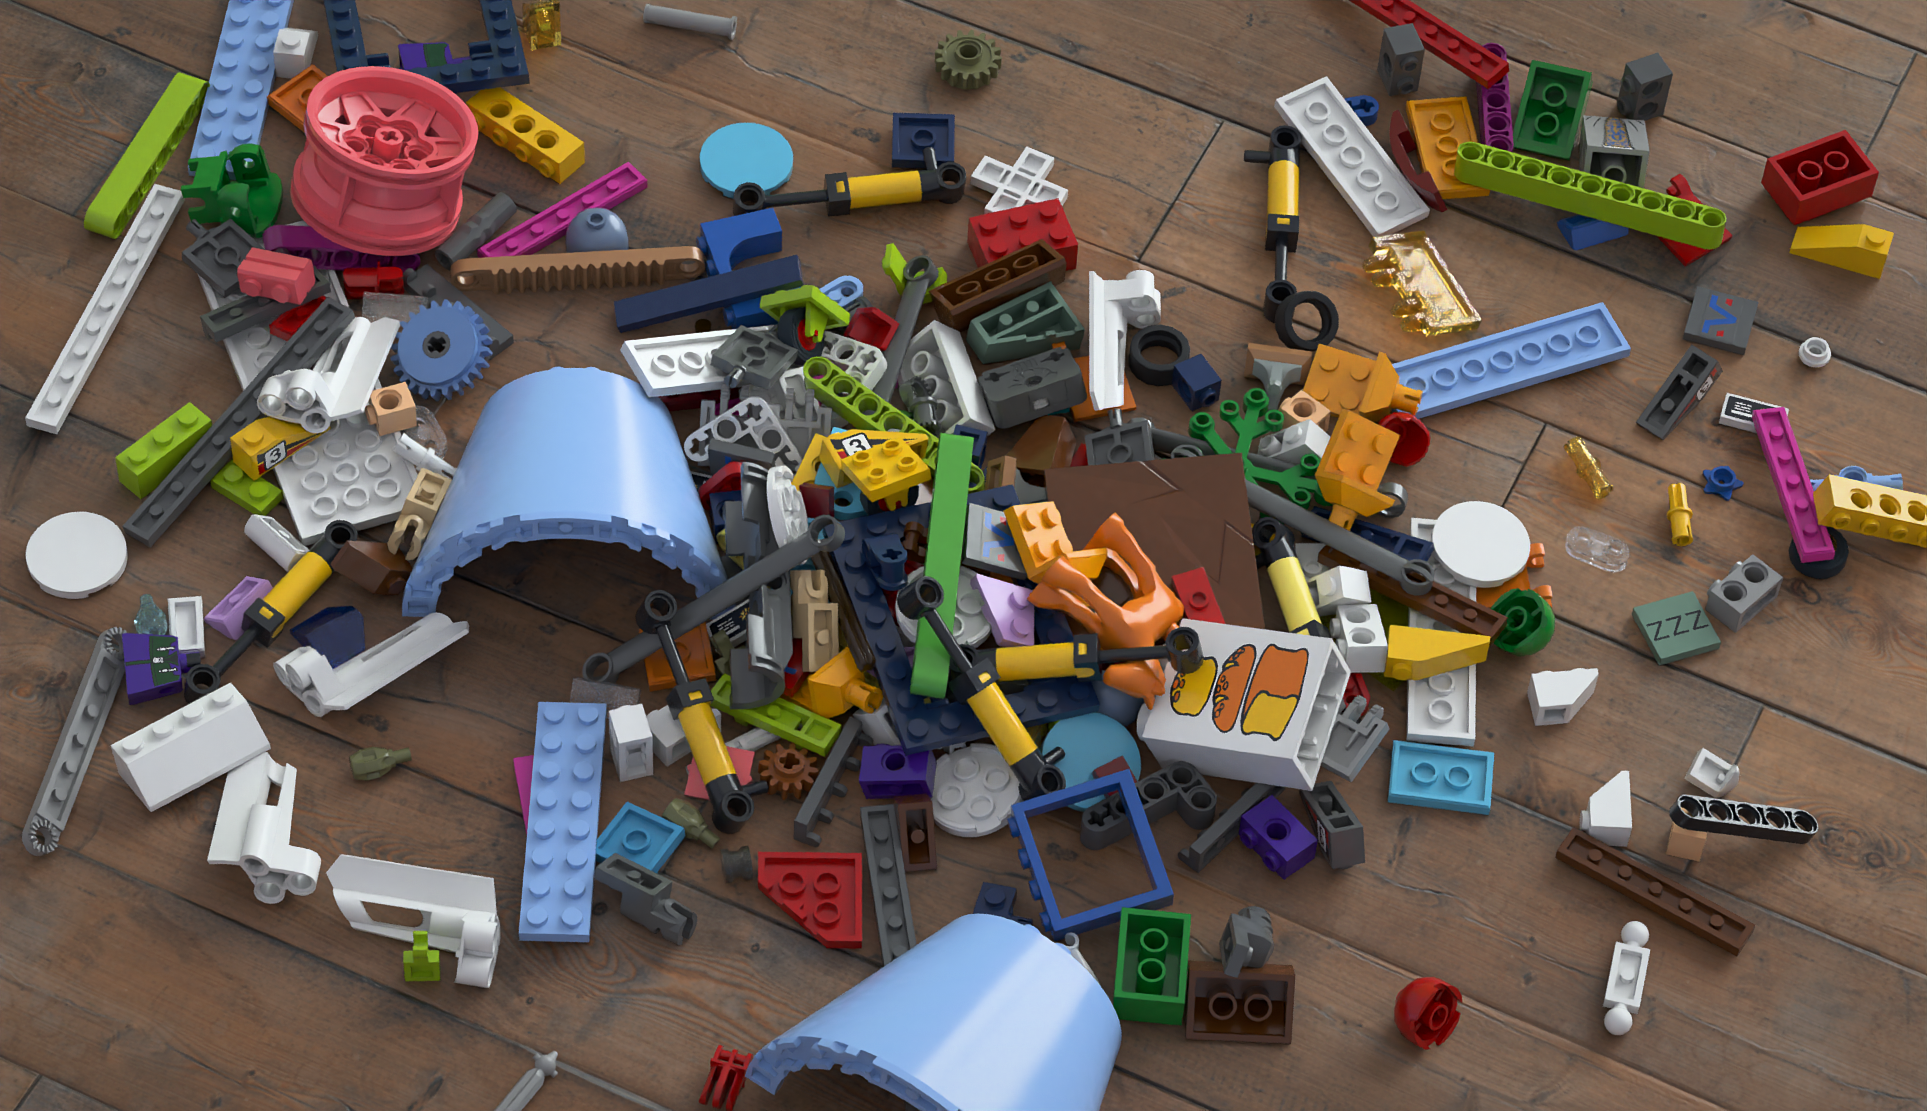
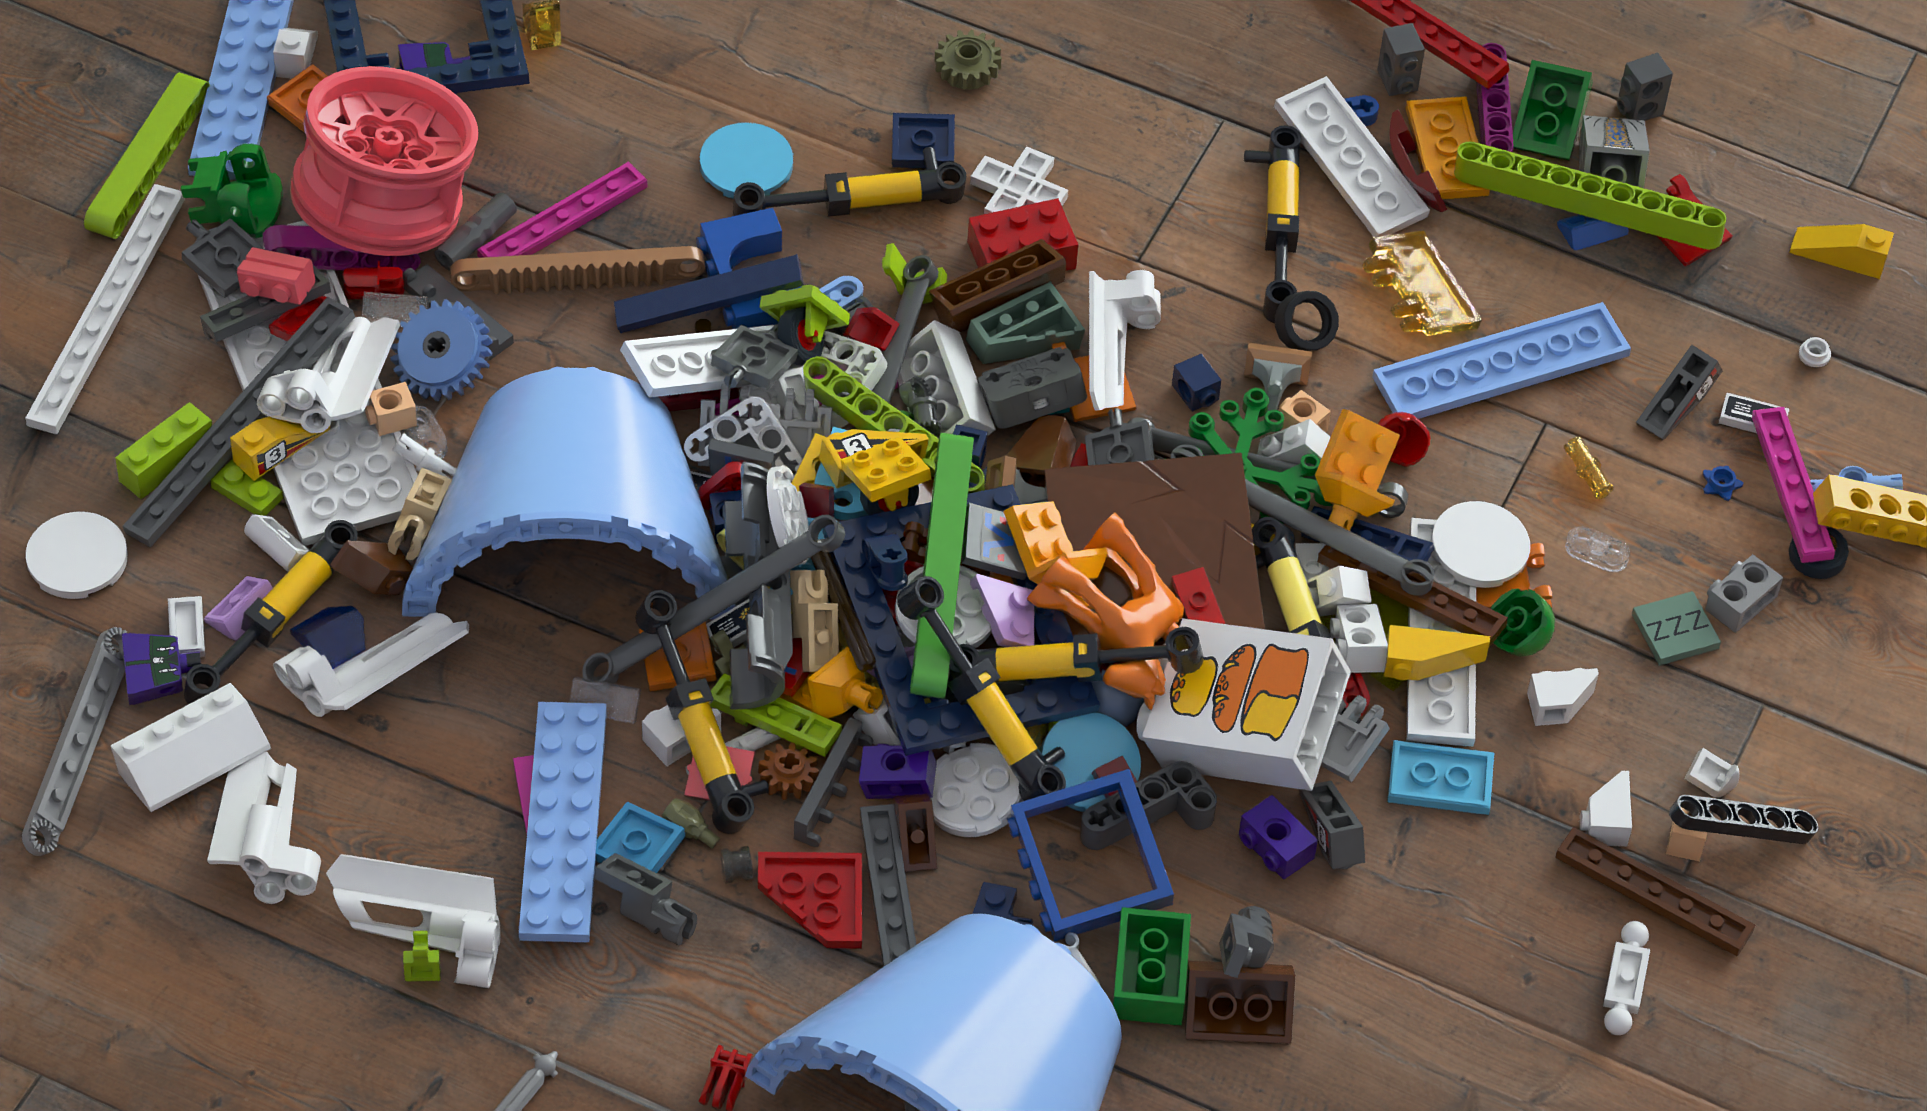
(150, 618): clear light blue piece -> none
(376, 762): olive piece -> none
(527, 133): yellow brick -> none
(596, 231): sand blue cylinder -> none
(631, 742): white brick -> none
(690, 20): light grey pin -> none
(1157, 336): black tyre -> none
(1226, 828): dark grey hinge -> none
(1358, 384): light orange plate -> none
(1427, 1011): red cylinder -> none
(1679, 515): yellow axle -> none
(1720, 320): dark grey tile -> none
(1819, 177): red brick -> none

